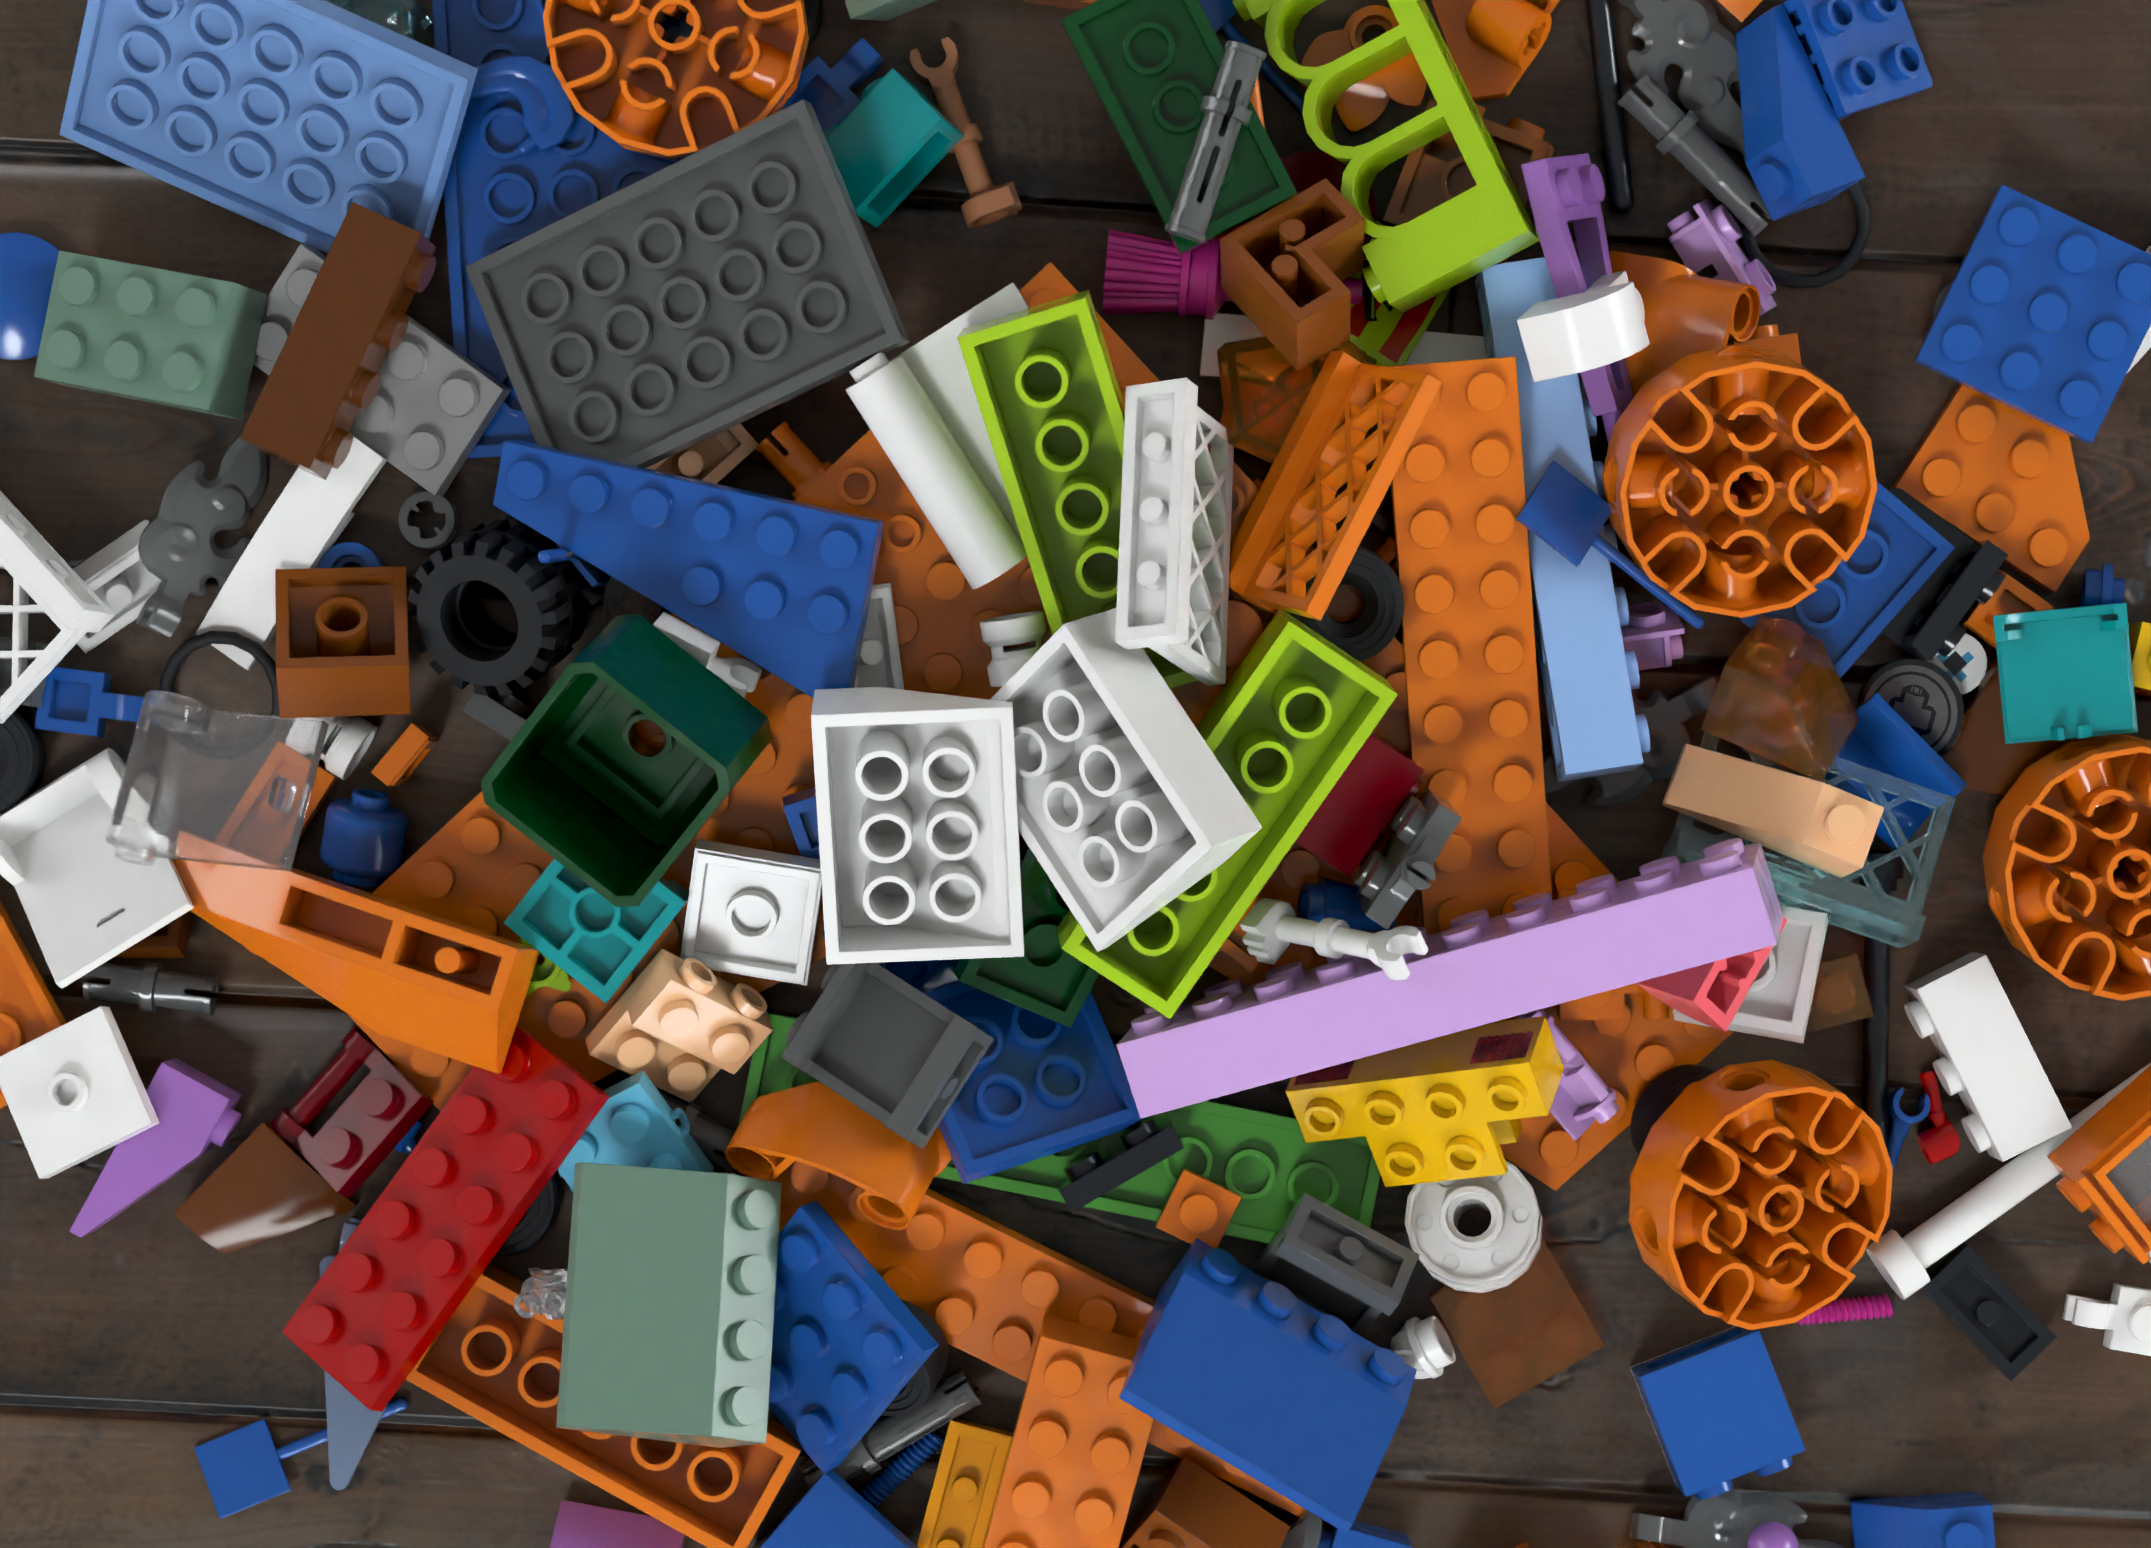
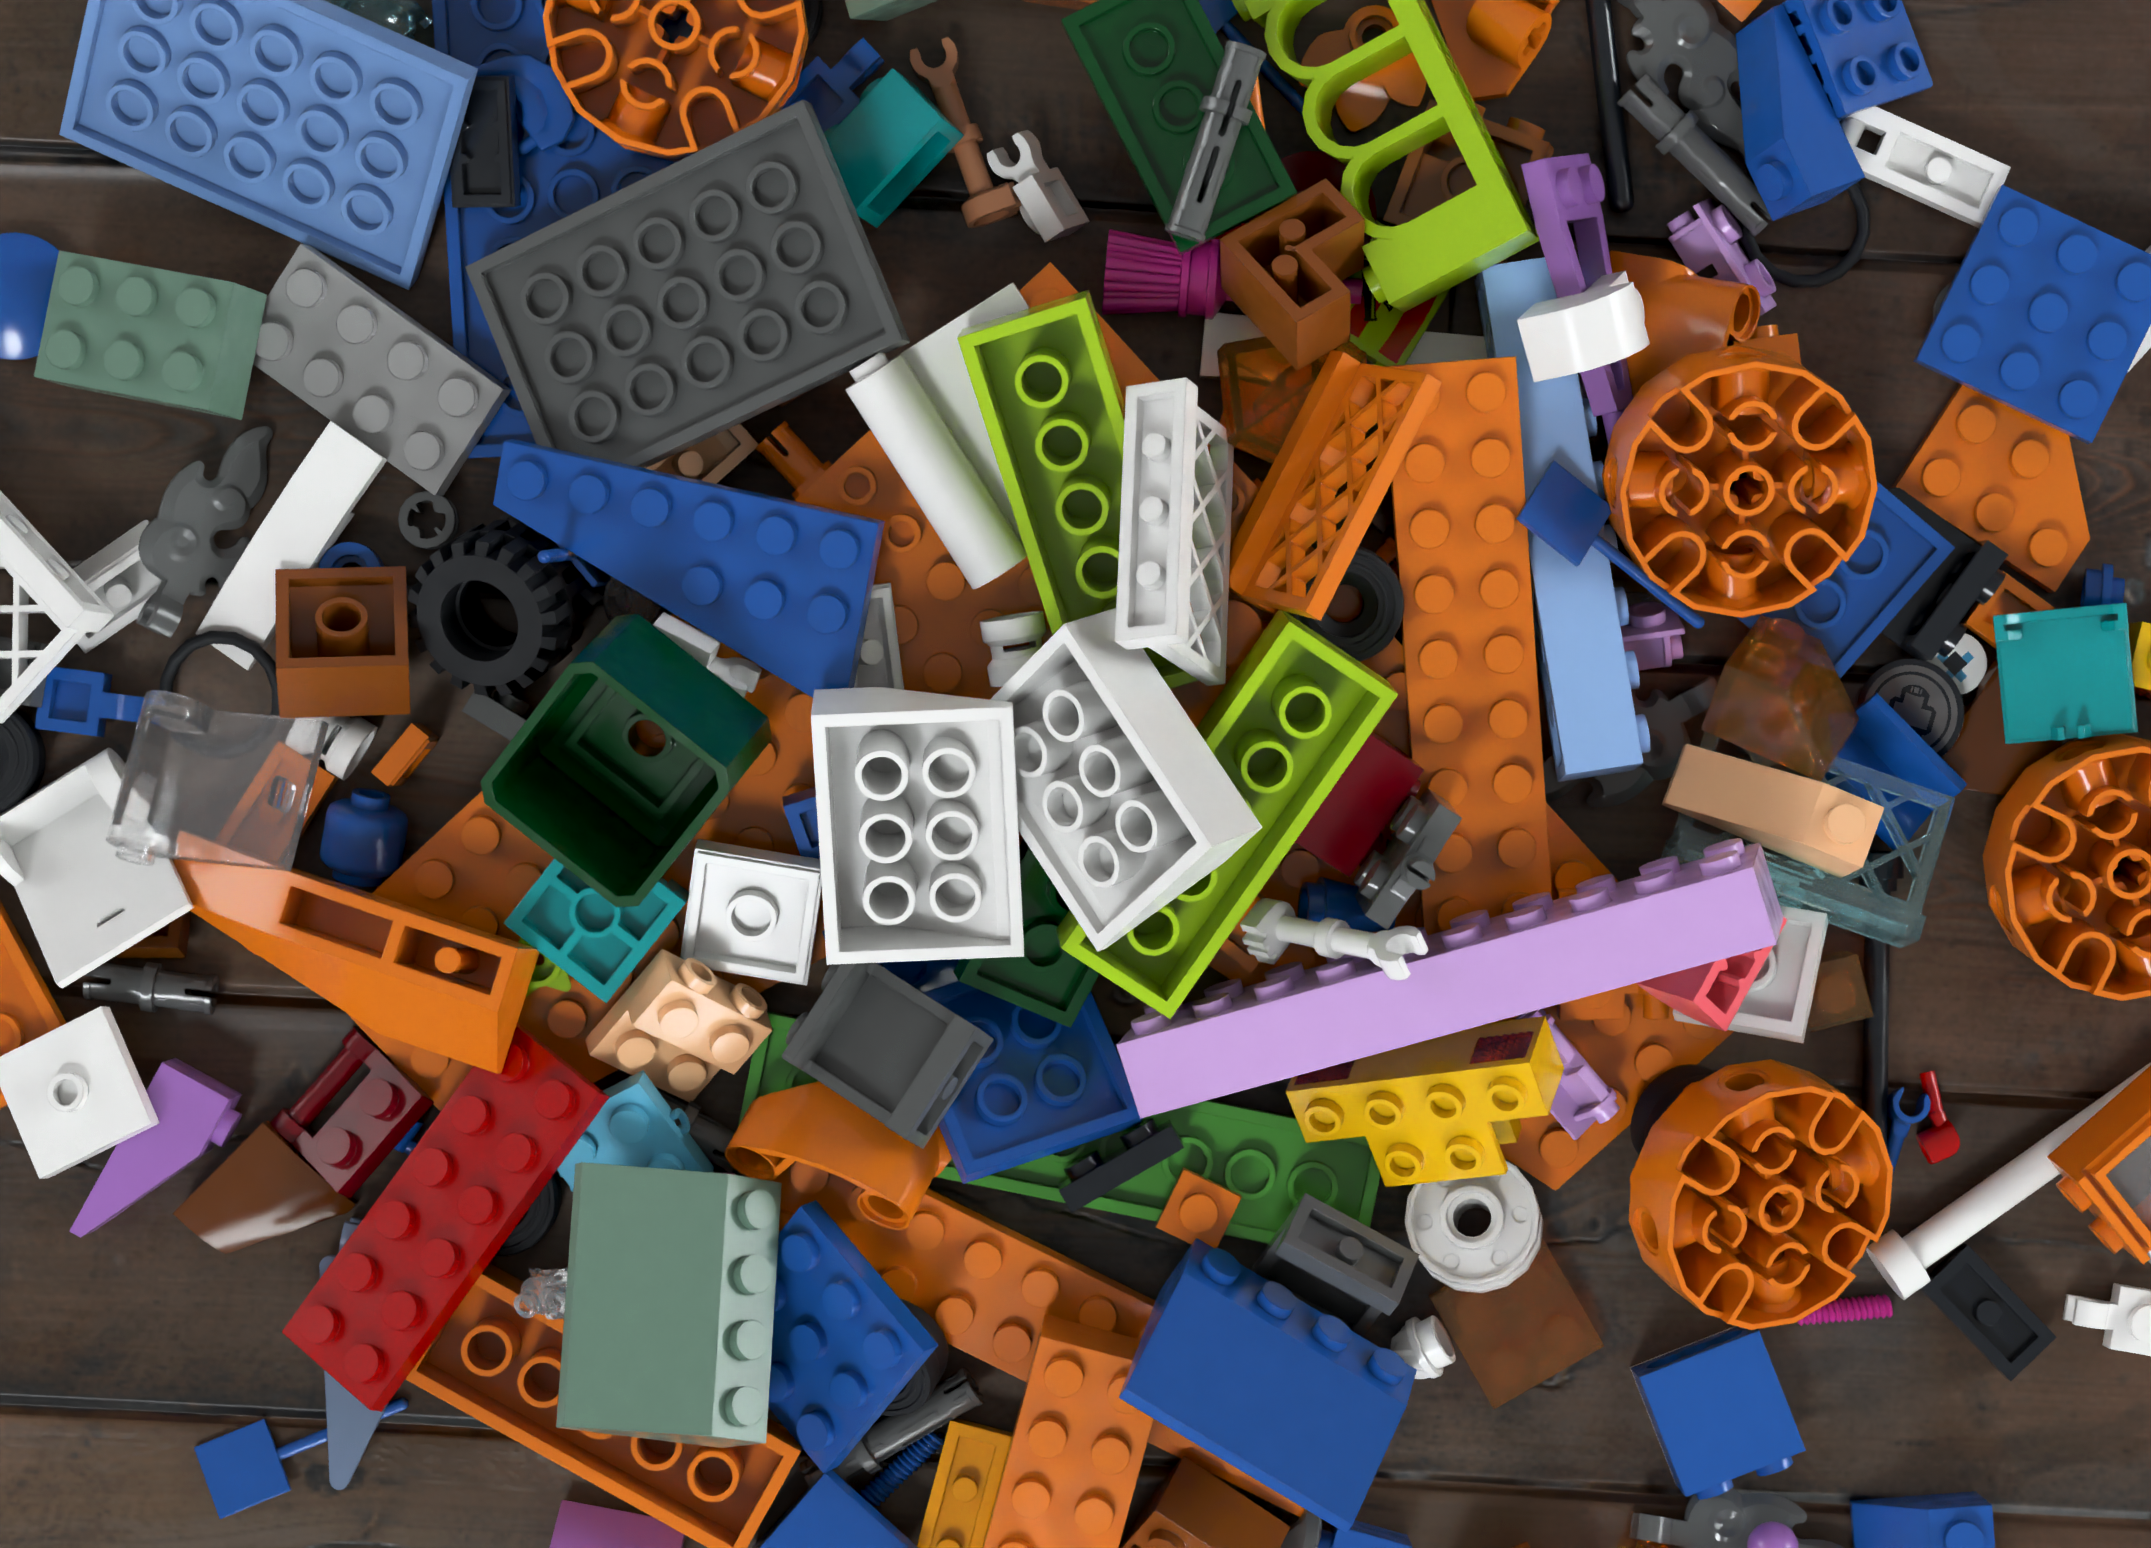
(340, 342): reddish brown brick -> none
(487, 148): none -> black plate
(1043, 192): none -> white plate
(1926, 165): none -> white plate
(1985, 1057): white brick -> none

